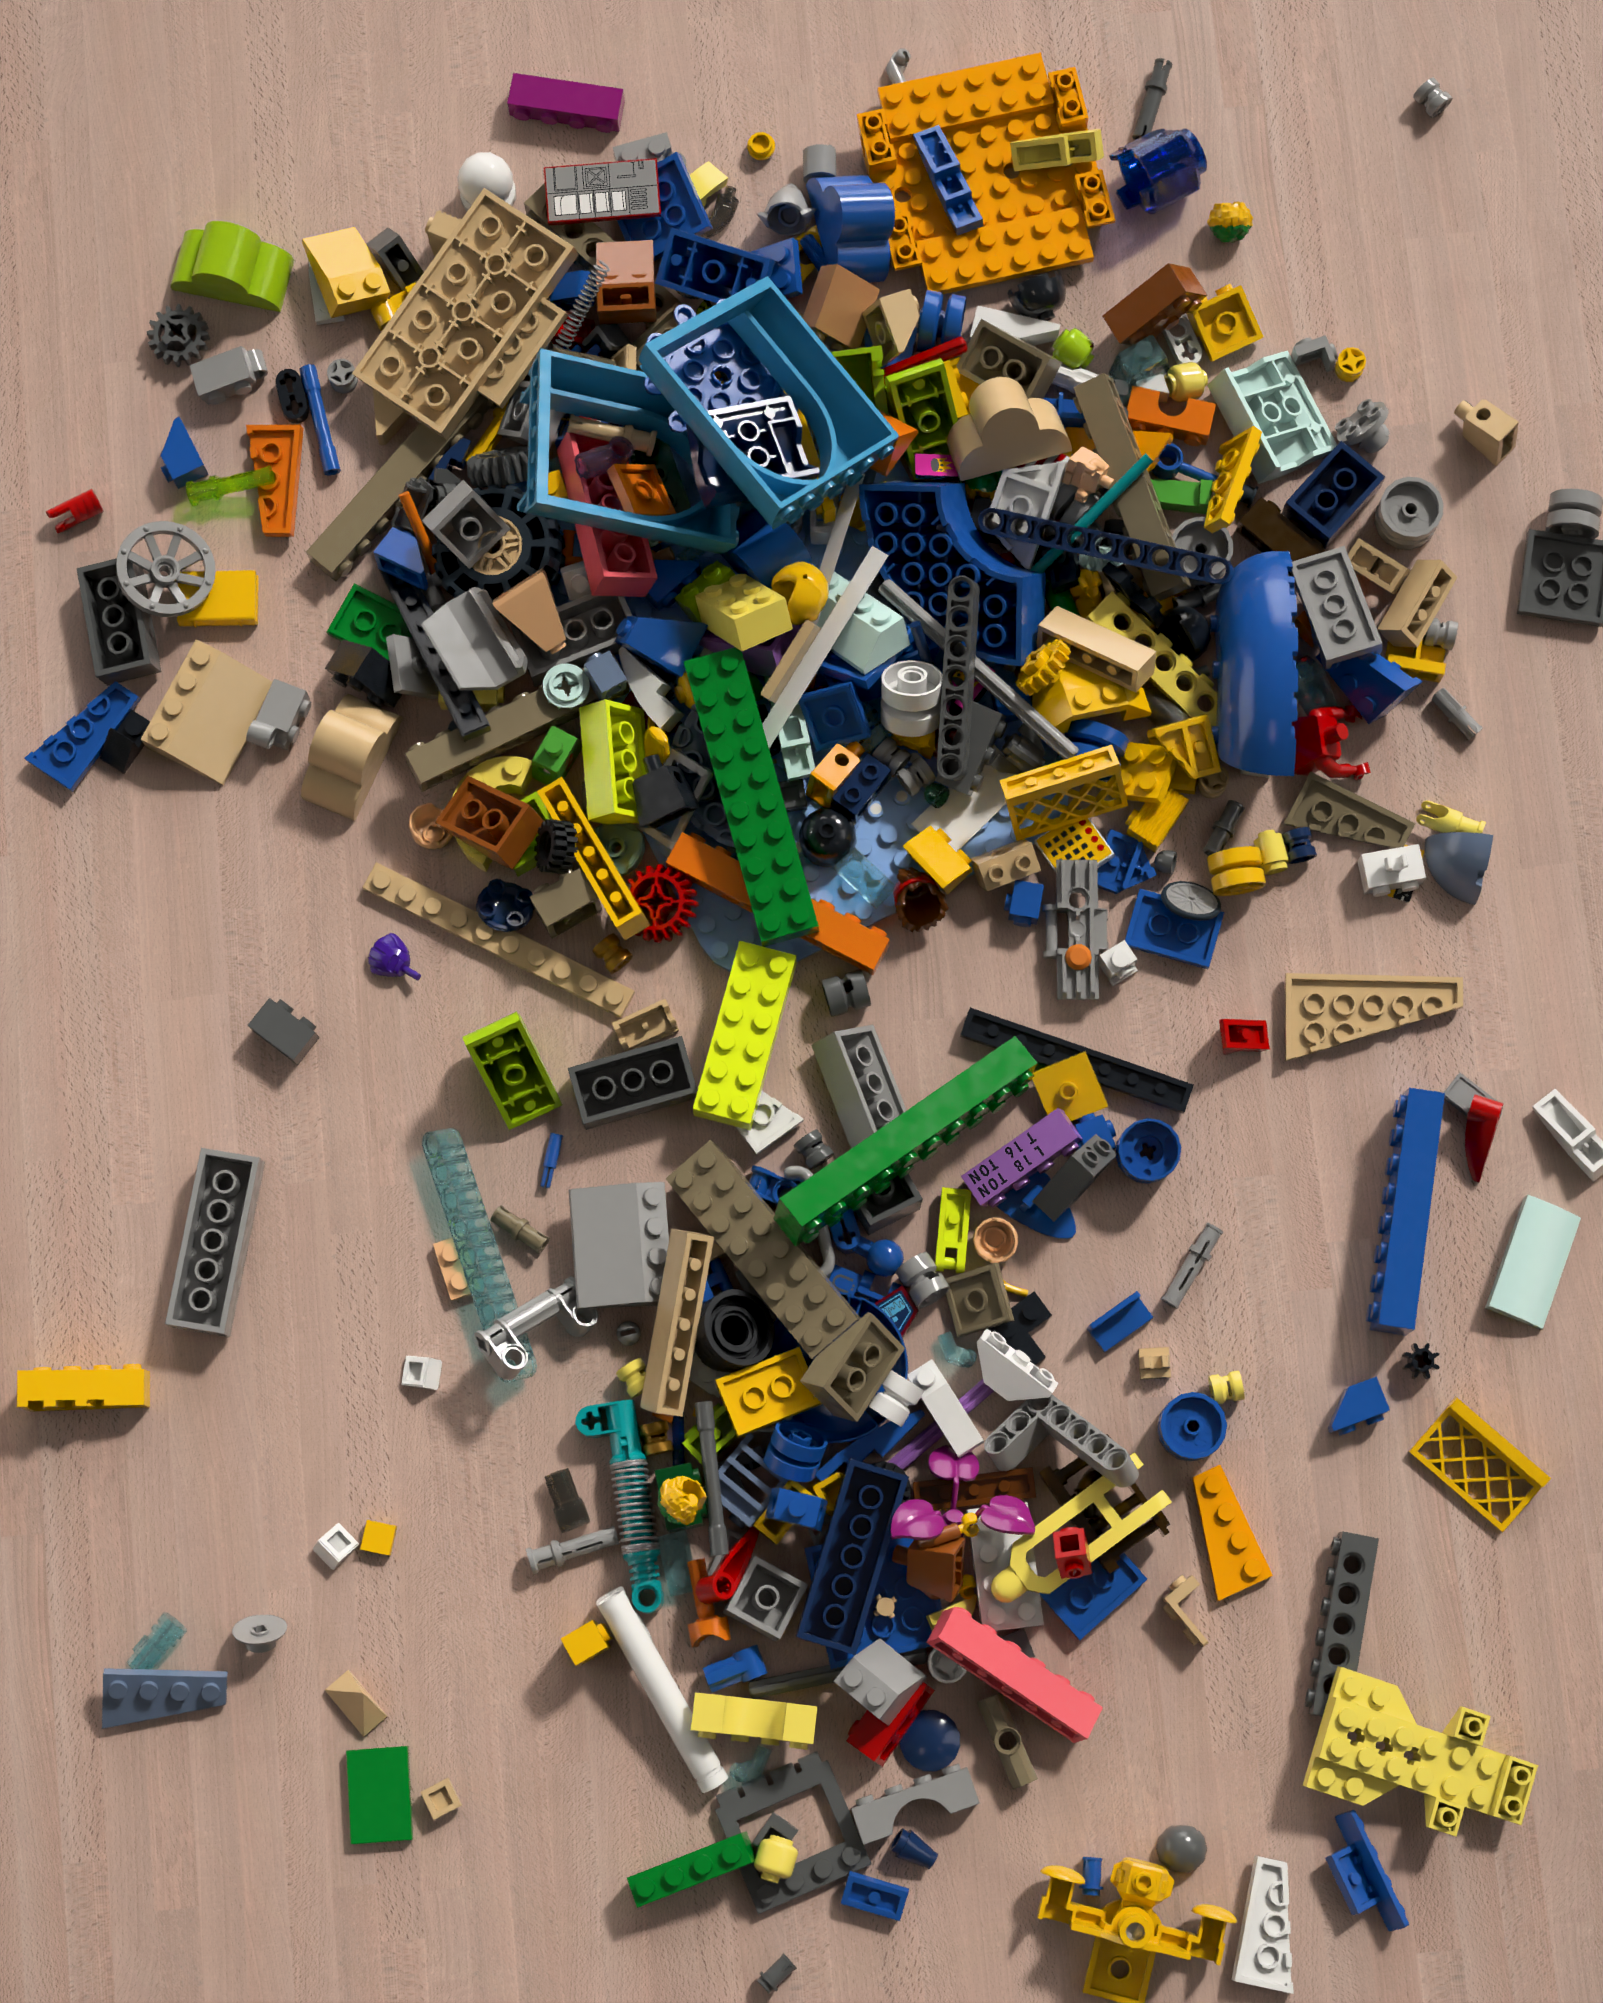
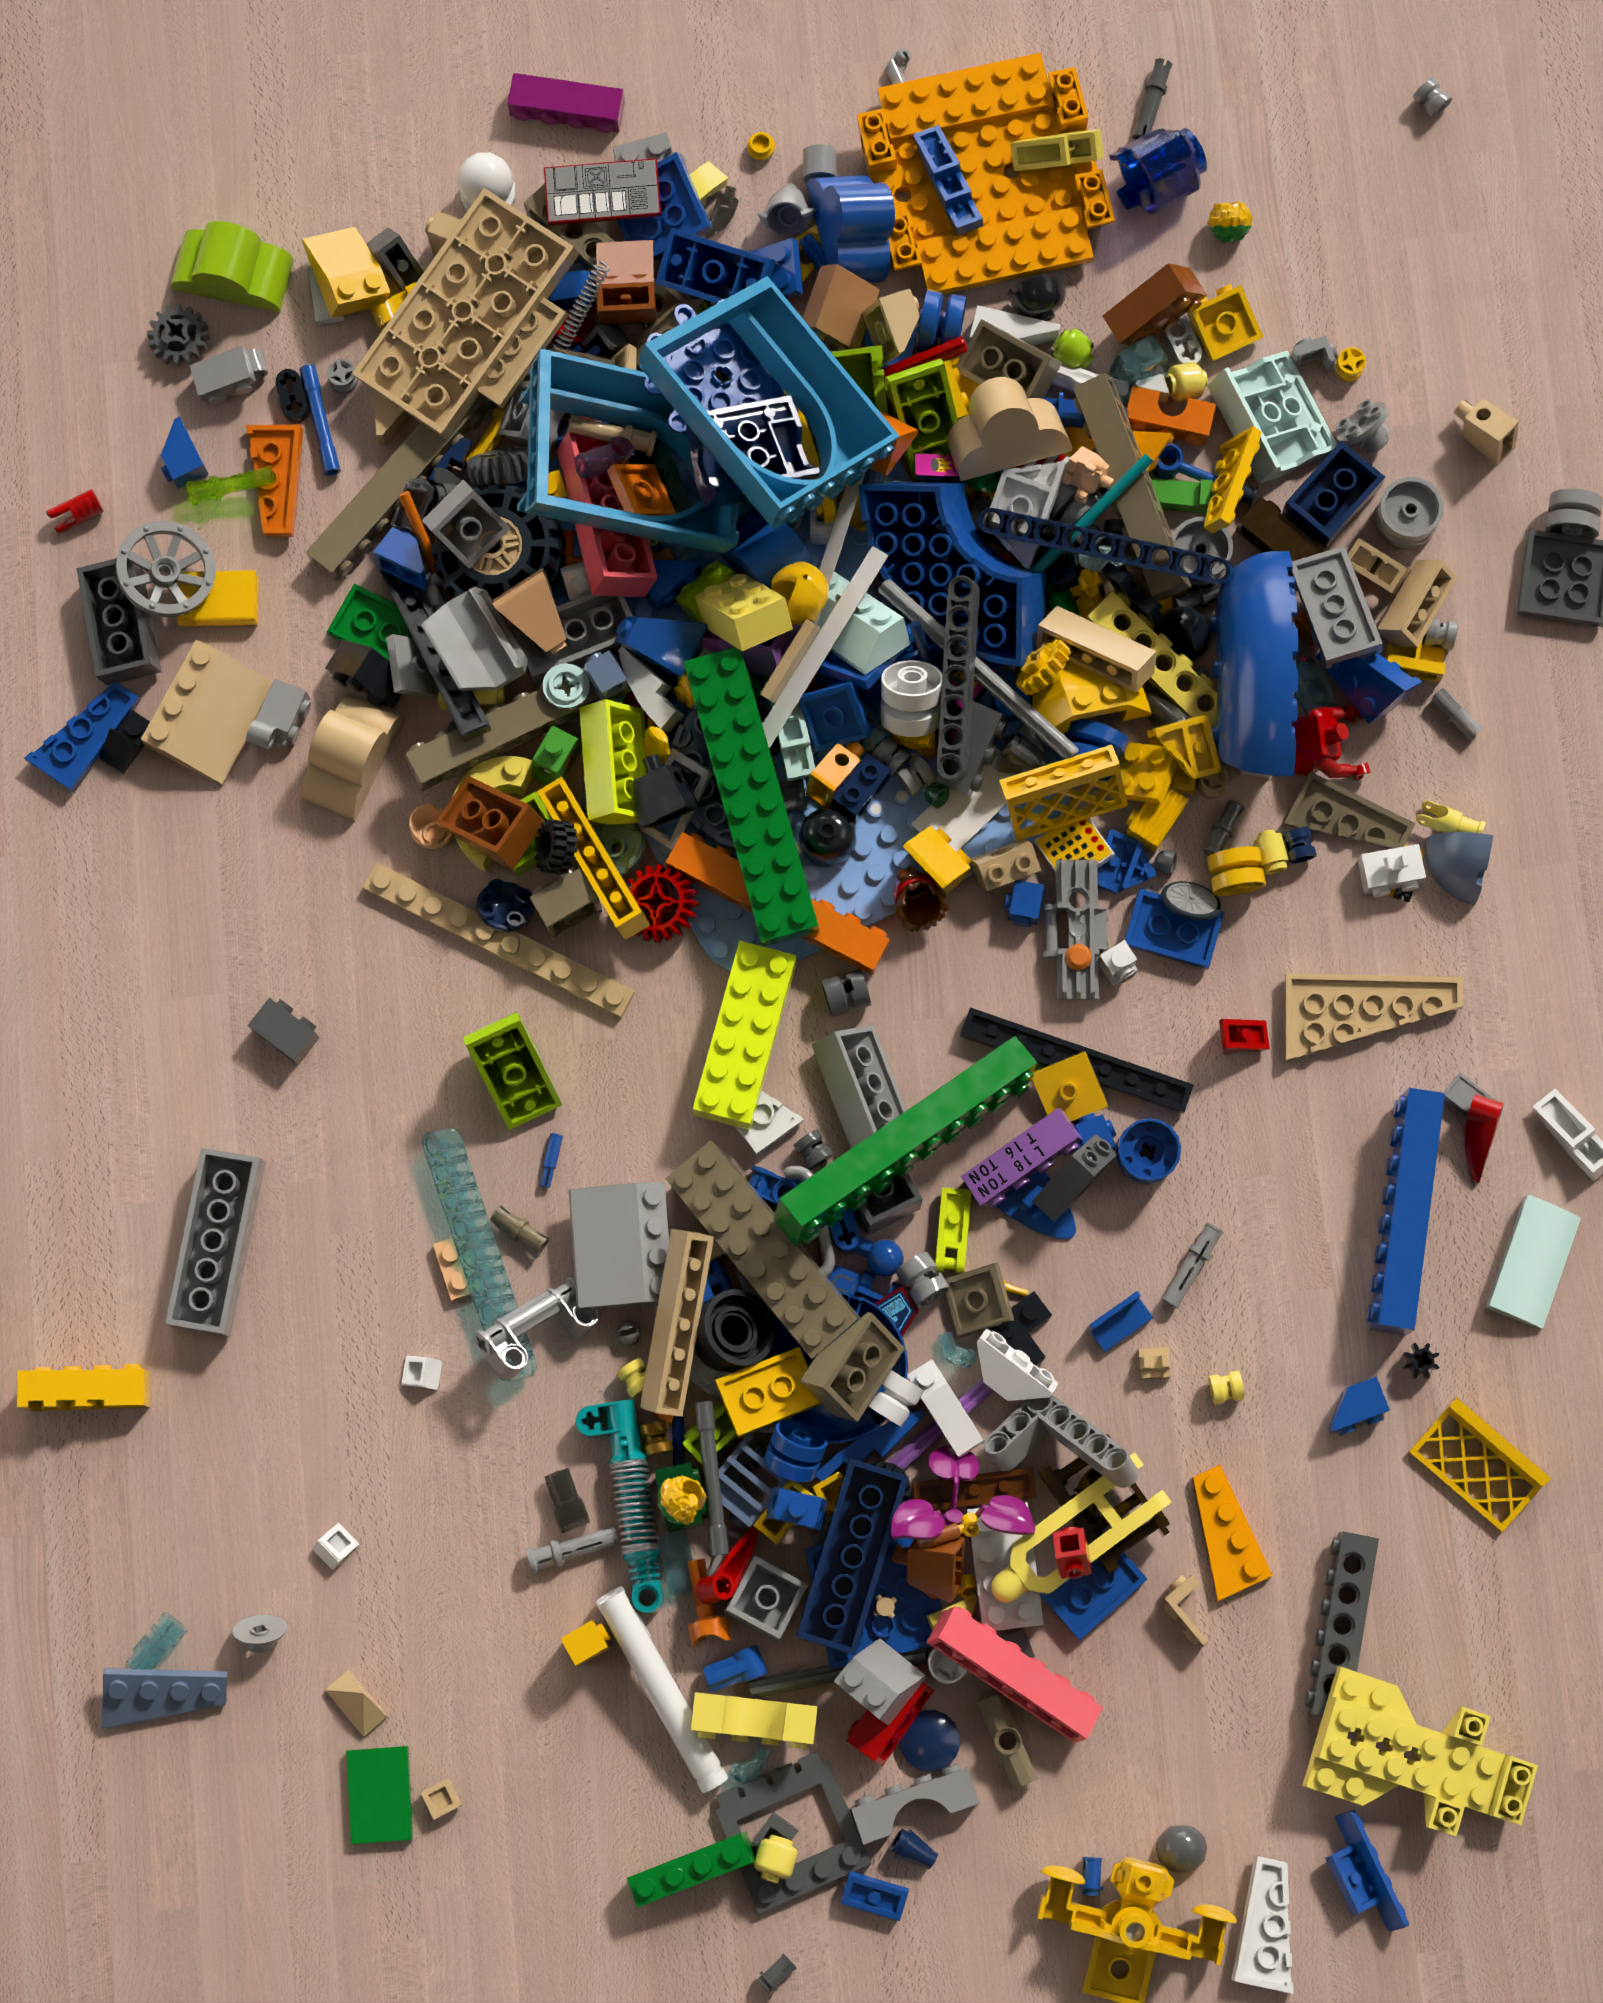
(378, 1537): yellow tile -> none
(391, 958): dark purple piece -> none
(614, 955): pearl gold wheel -> none
(633, 1082): dark grey brick -> none
(645, 1026): tan hinge -> none
(864, 877): clear light blue plate -> none
(995, 1240): light nougat hair -> none
(1173, 1428): blue wheel -> none

